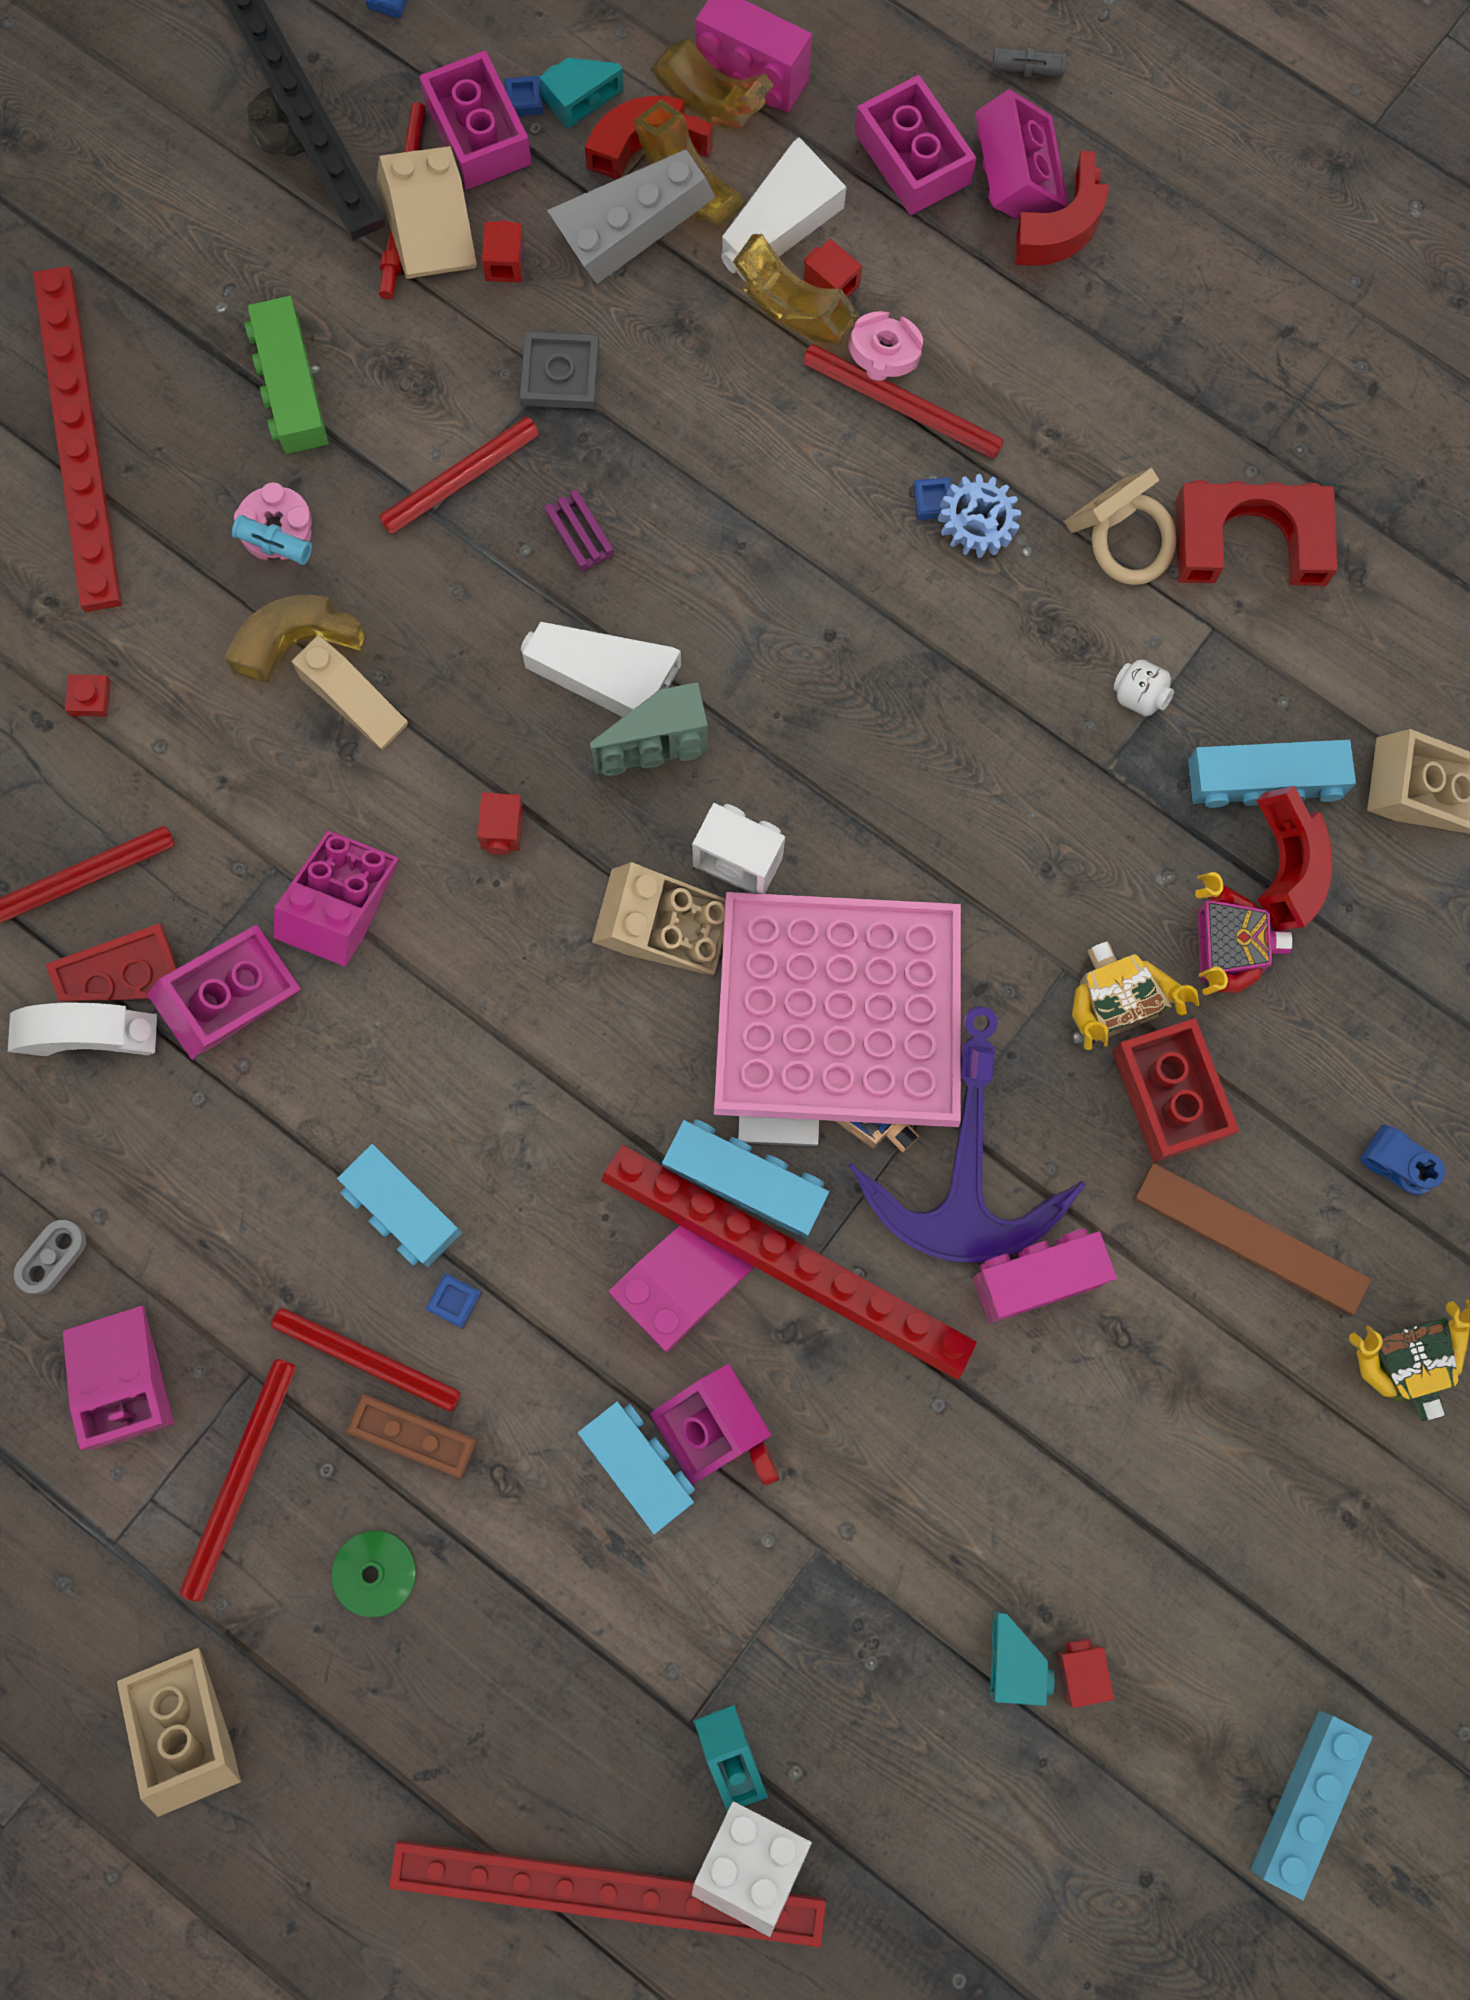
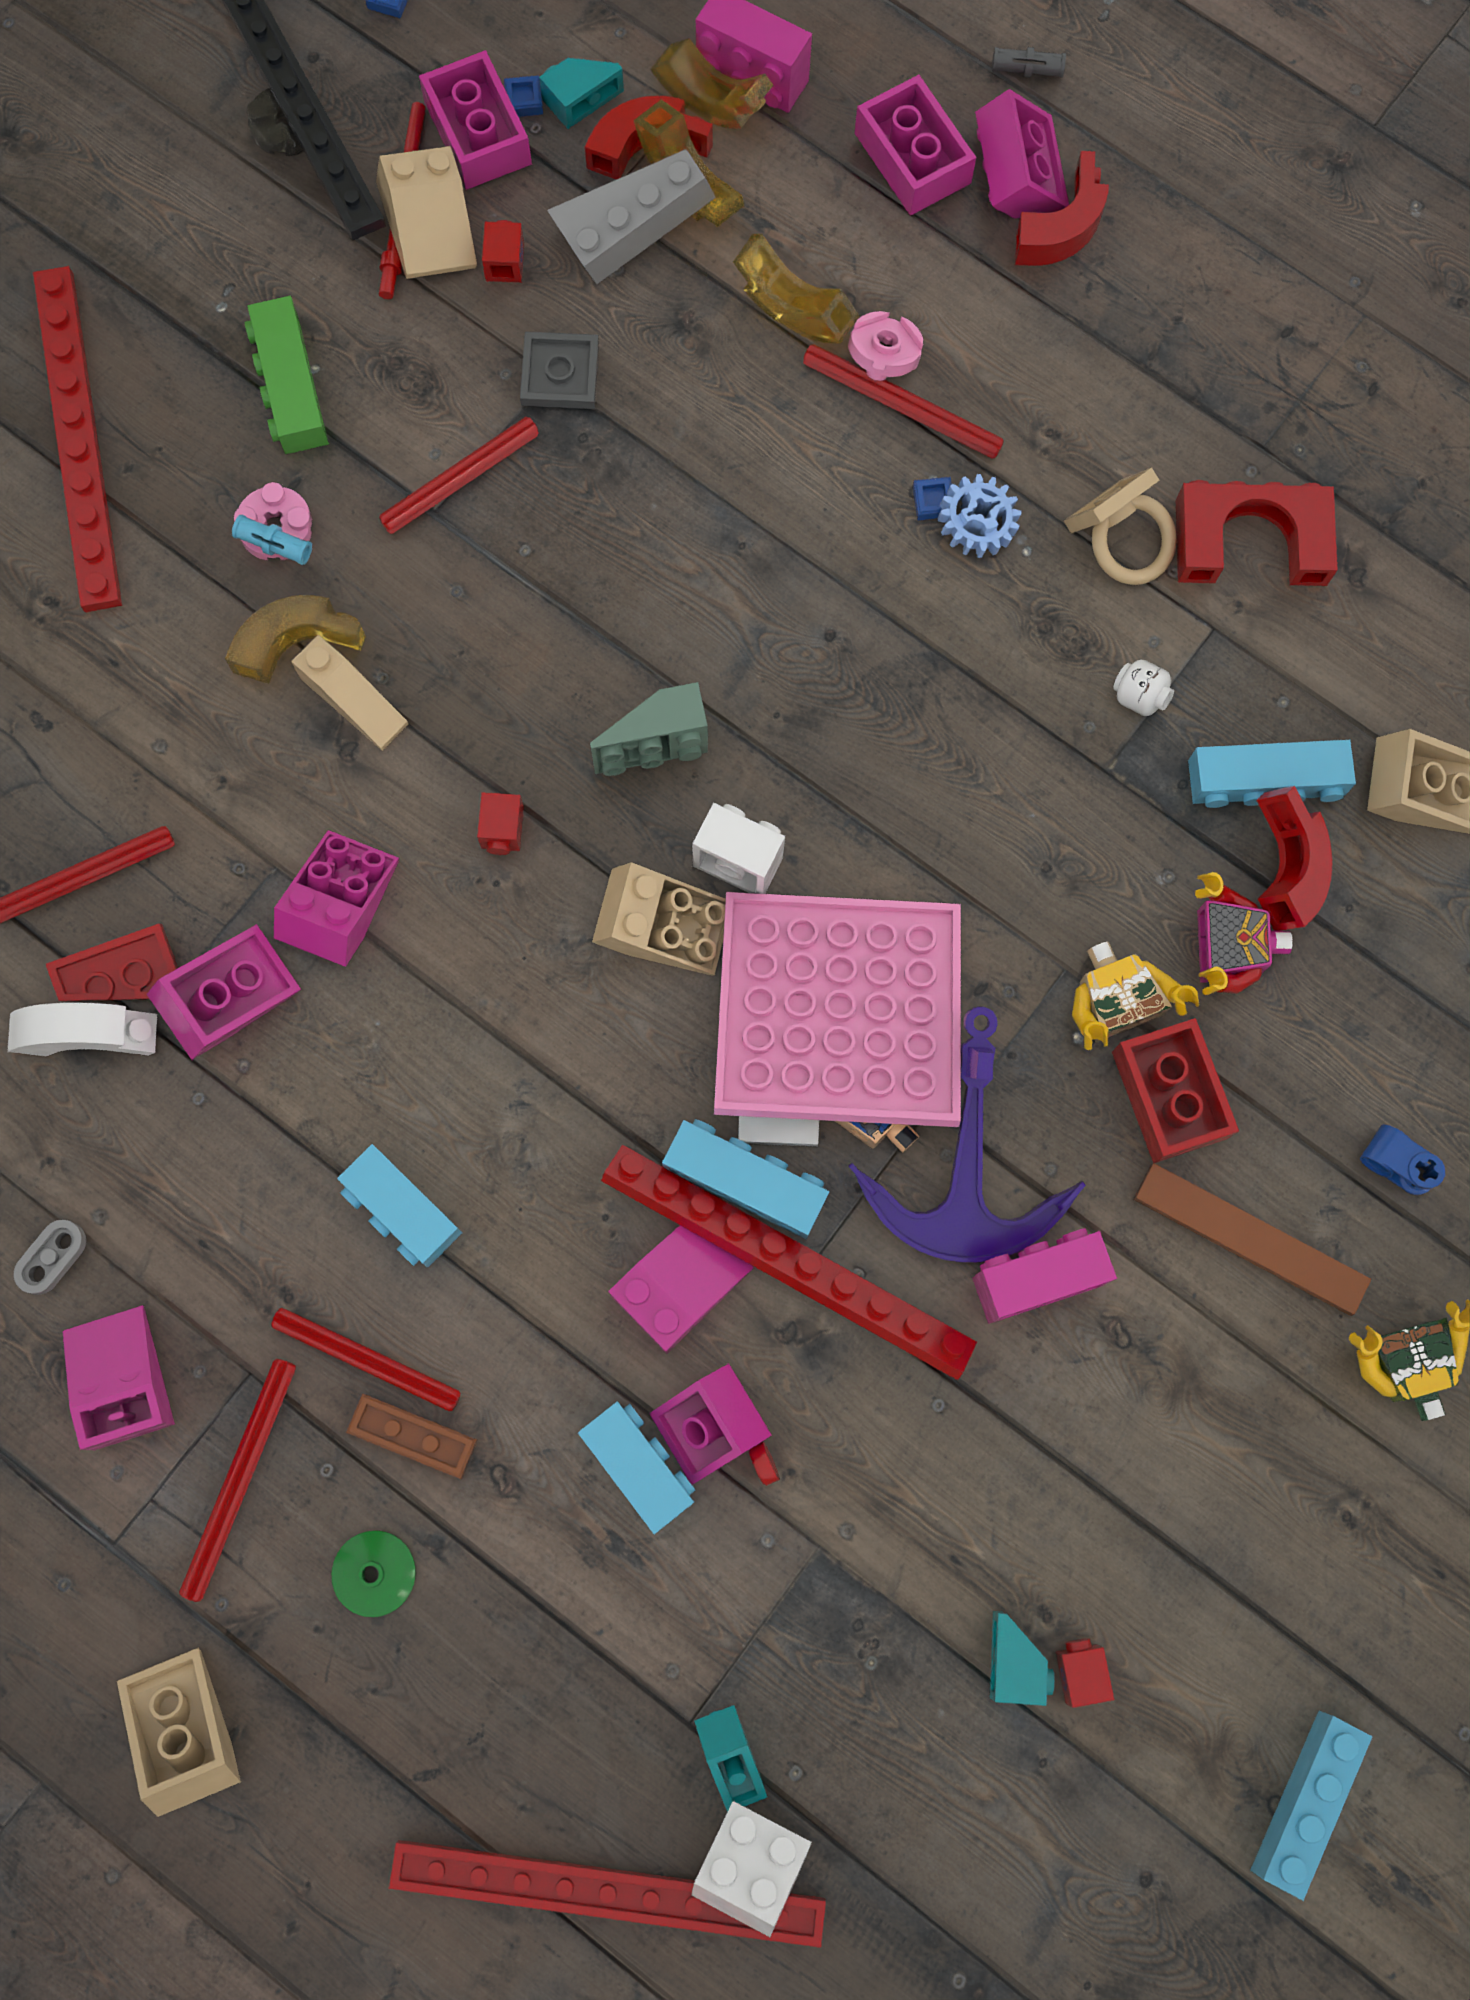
(87, 695): red plate -> none
(453, 1300): blue tile -> none
(564, 505): magenta tile -> none
(600, 666): white slope -> none
(787, 205): white slope -> none
(832, 268): red brick -> none

